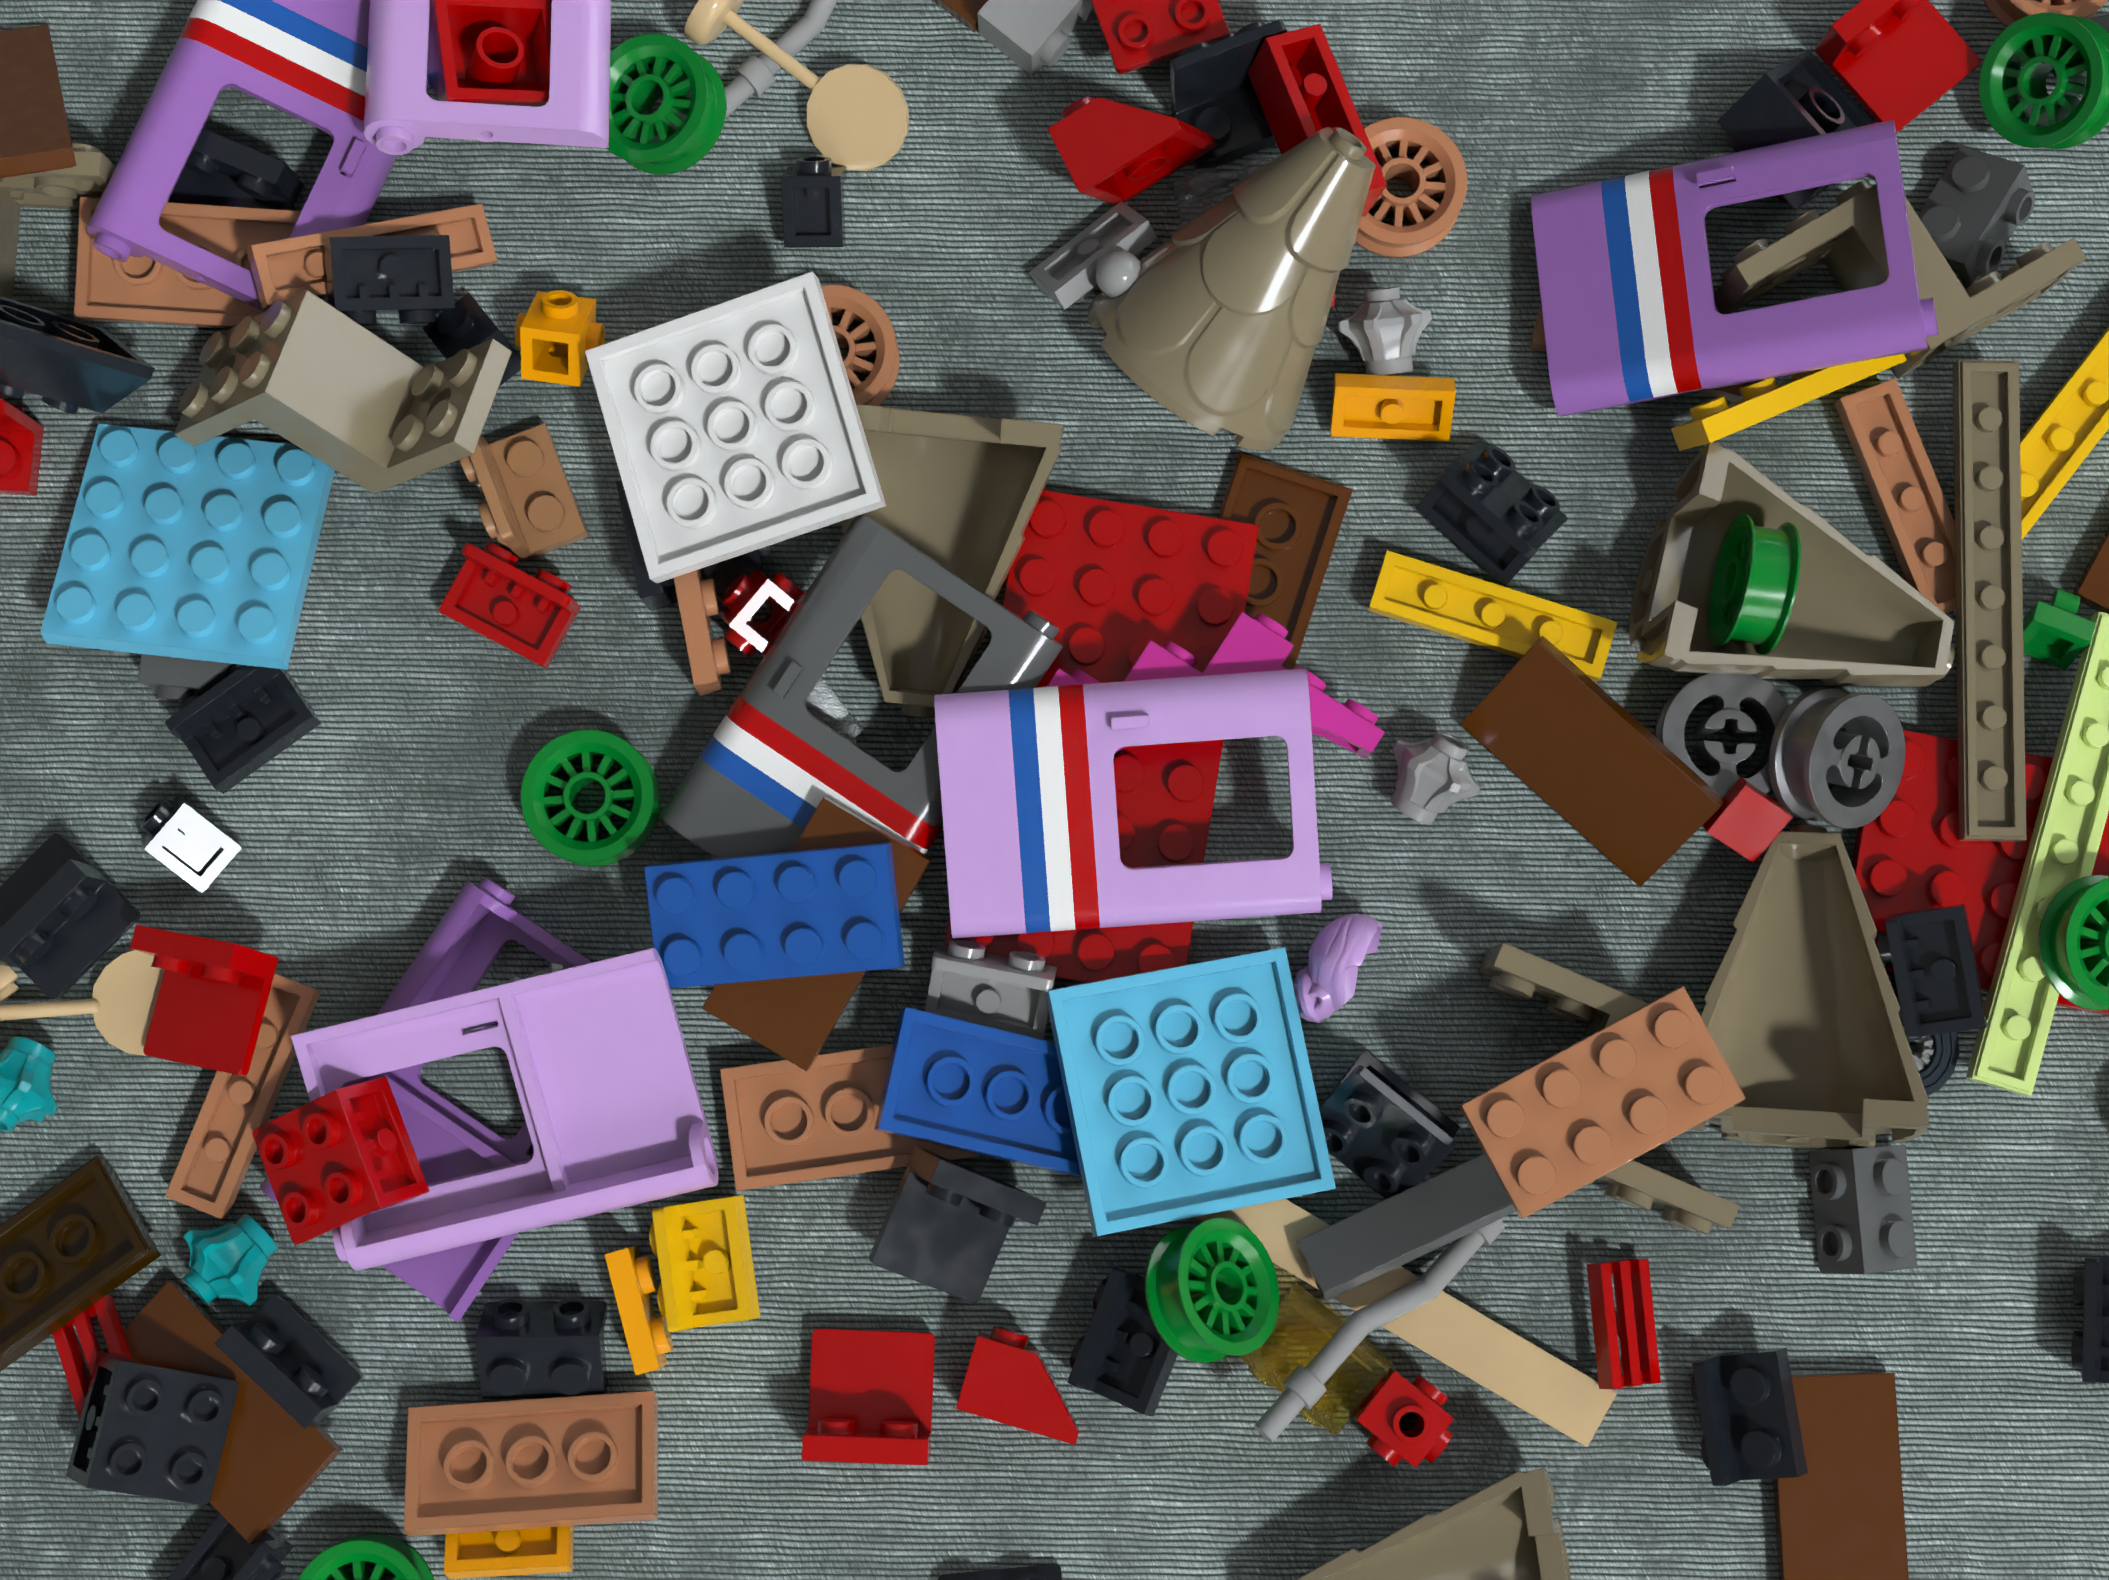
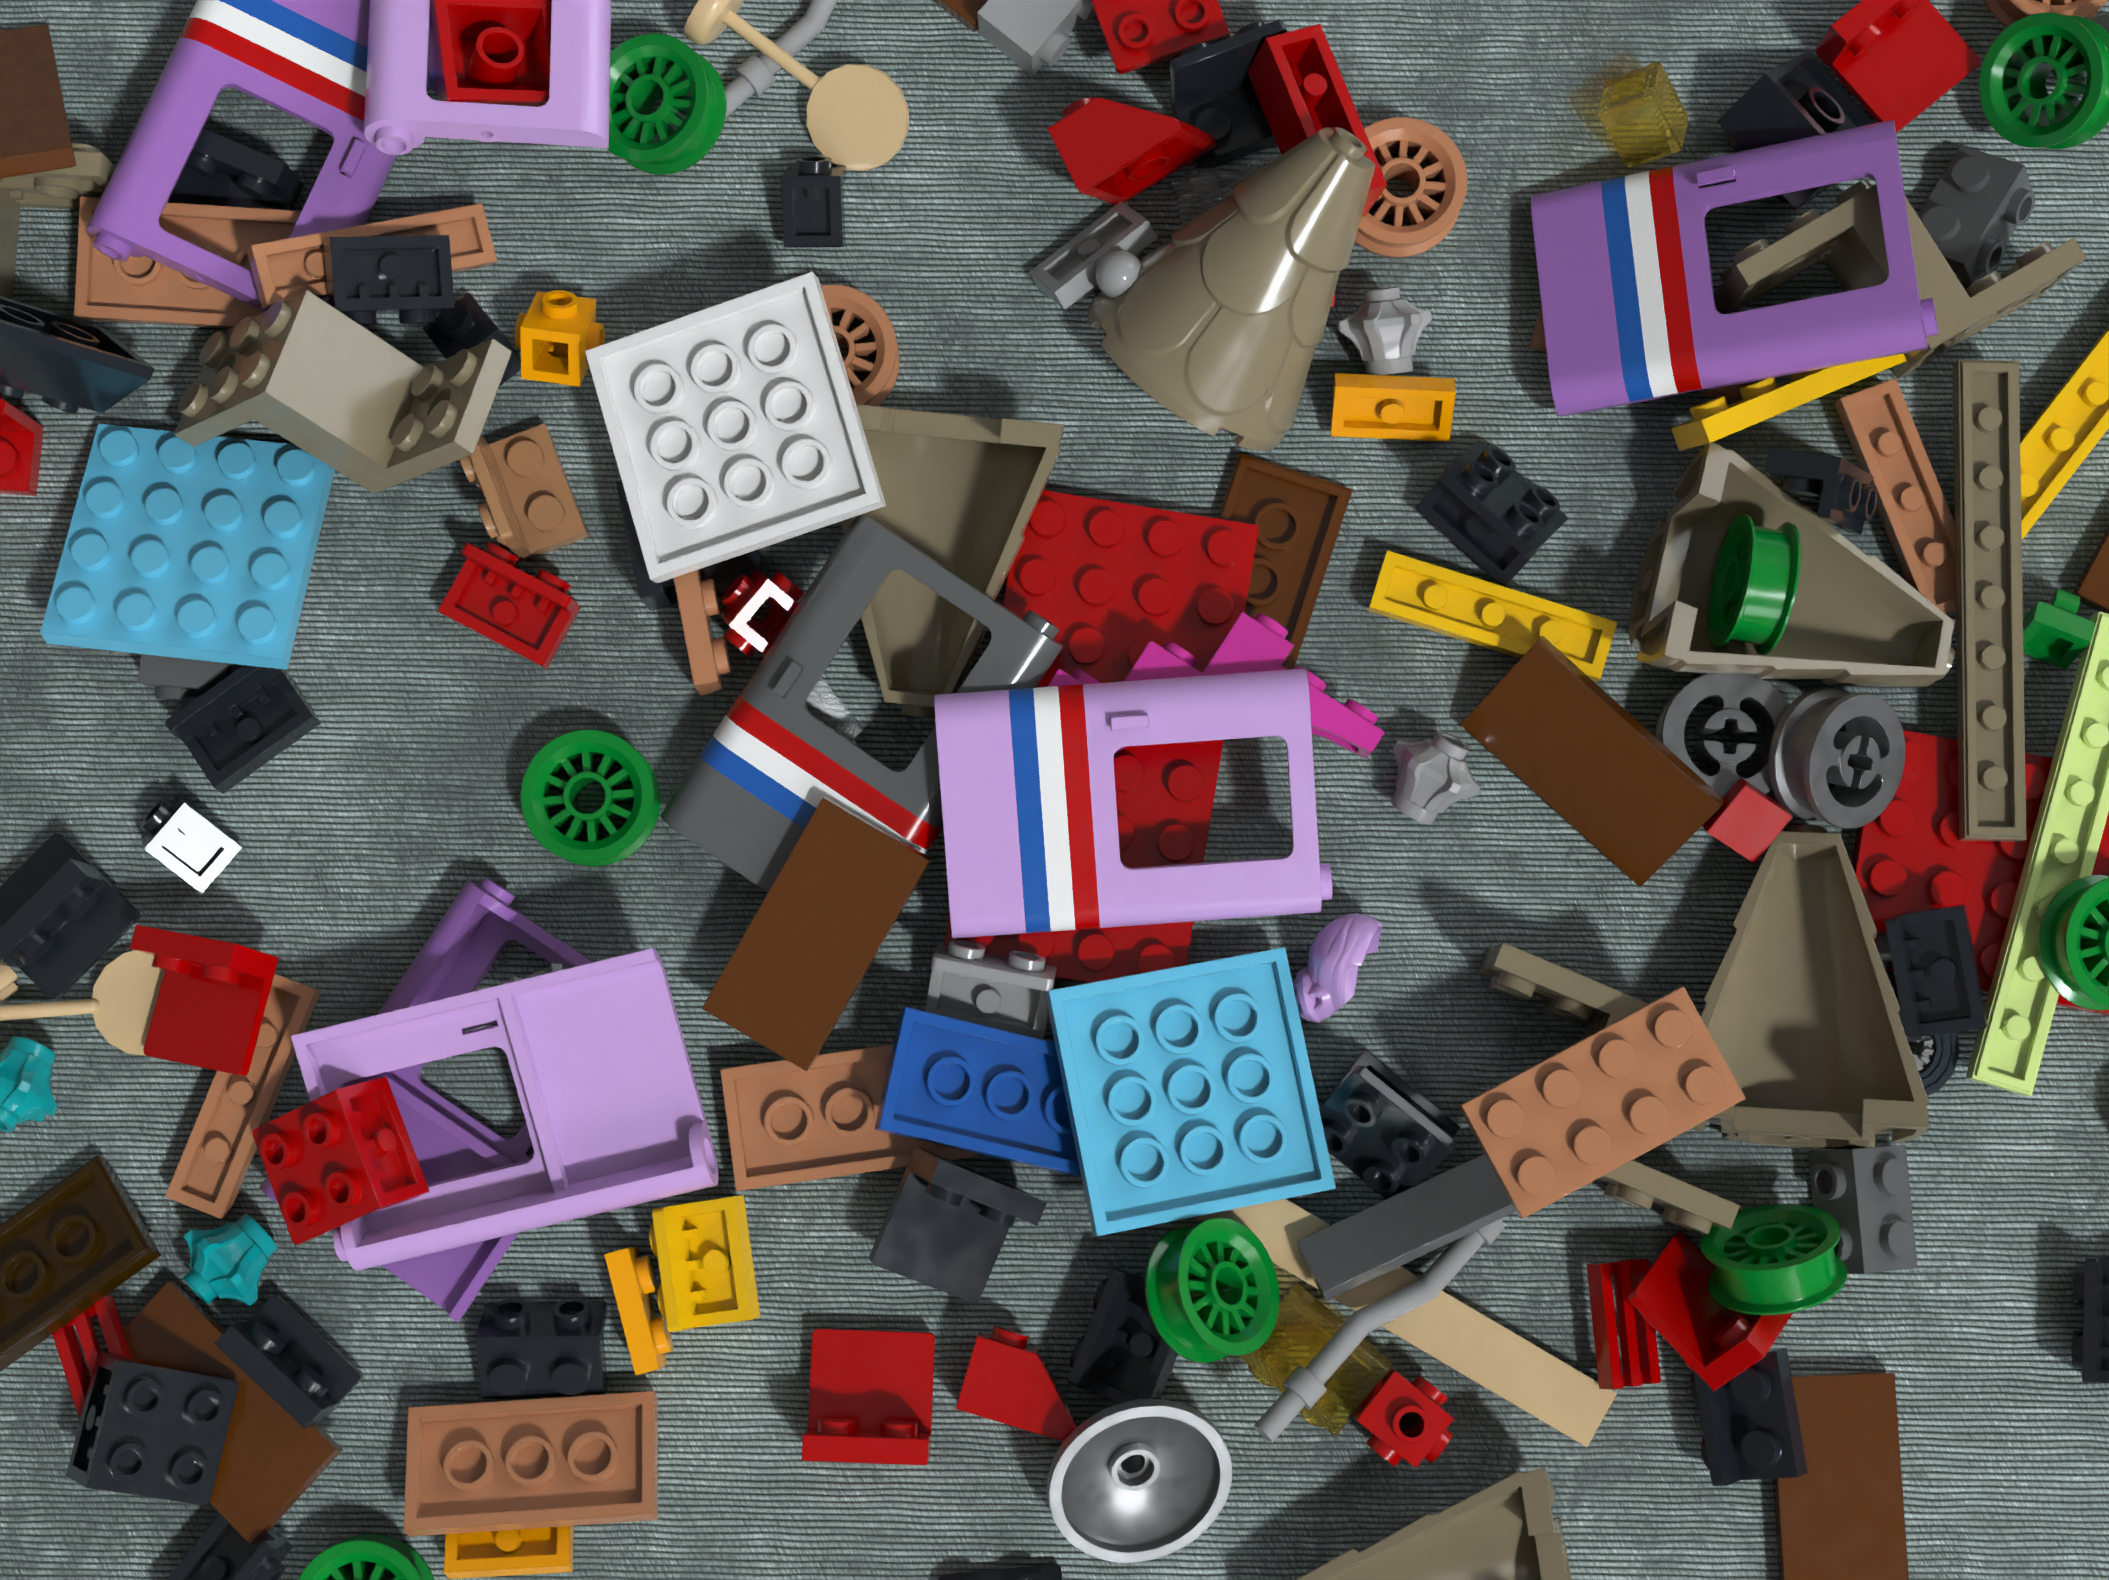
(776, 915): blue plate -> none
(1145, 1502): none -> flat silver dish
(1643, 115): none -> clear yellow panel
(1706, 1335): none -> red bracket
(1775, 1260): none -> green wheel
(1838, 486): none -> black bracket

